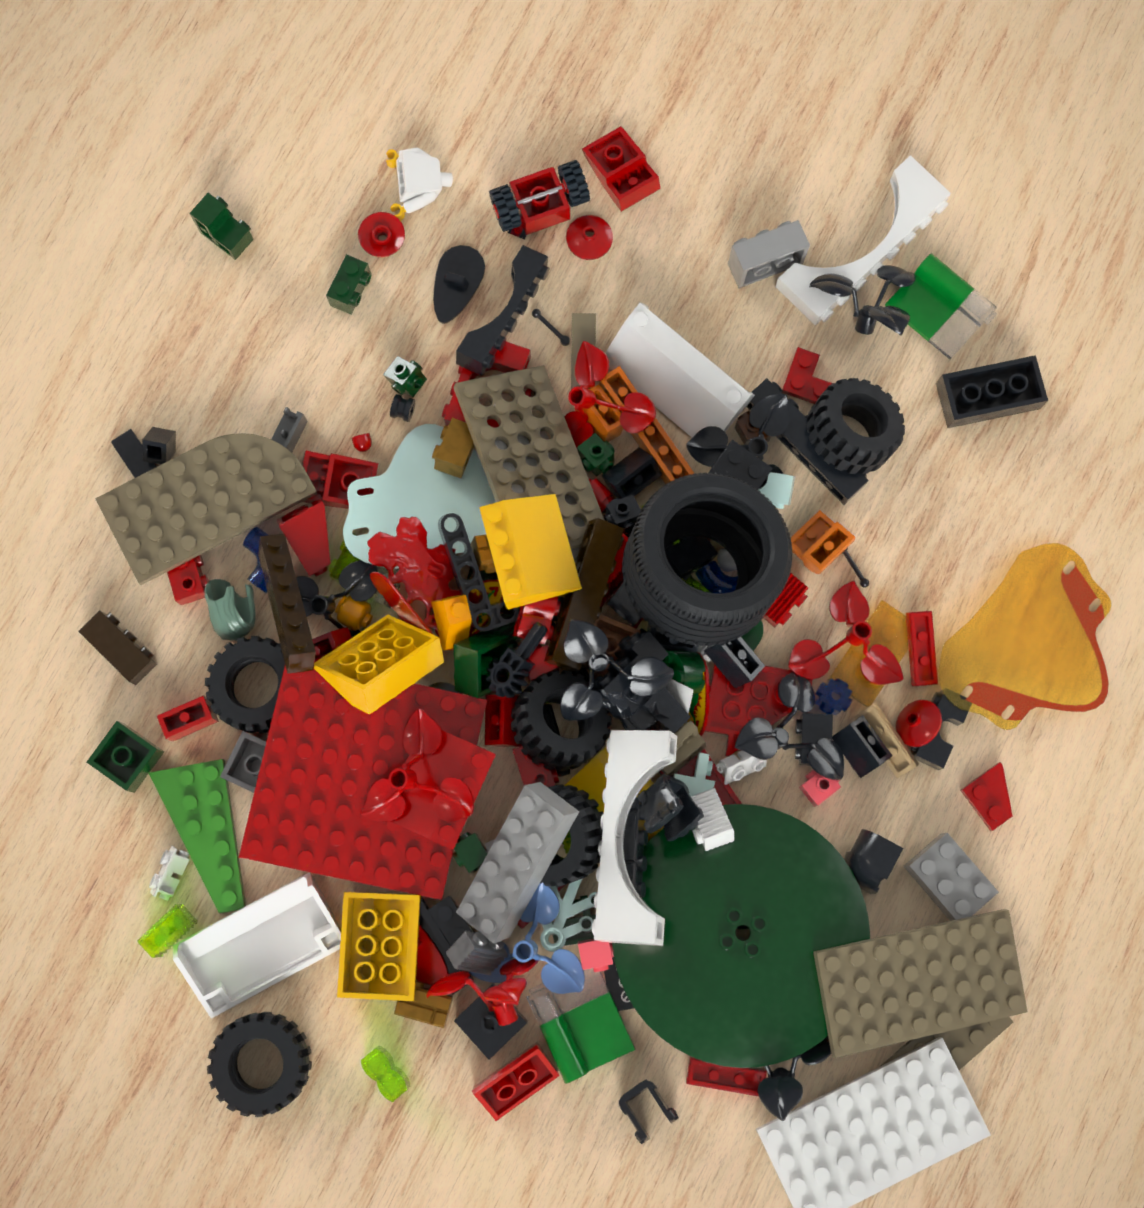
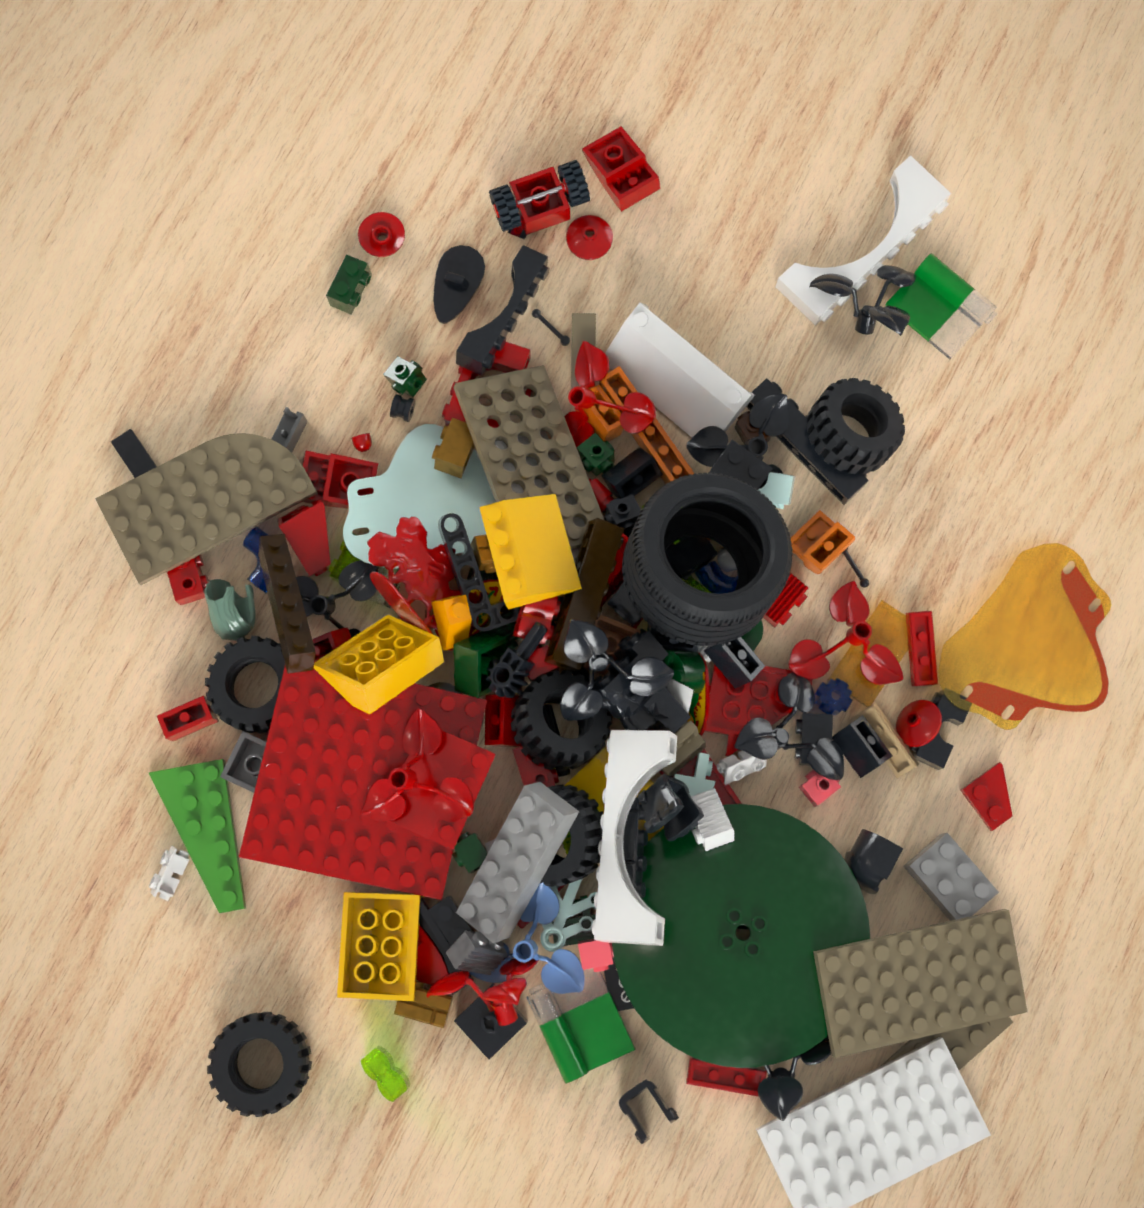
(118, 647): dark brown brick -> none
(125, 757): dark green brick -> none
(158, 445): black brick -> none
(167, 931): clear neon green brick -> none
(220, 227): dark green brick -> none
(258, 945): white slope -> none
(353, 613): light orange head -> none
(417, 179): white torso -> none
(515, 1081): red slope -> none
(768, 253): light grey brick -> none
(800, 379): red plate -> none
(991, 391): black brick -> none

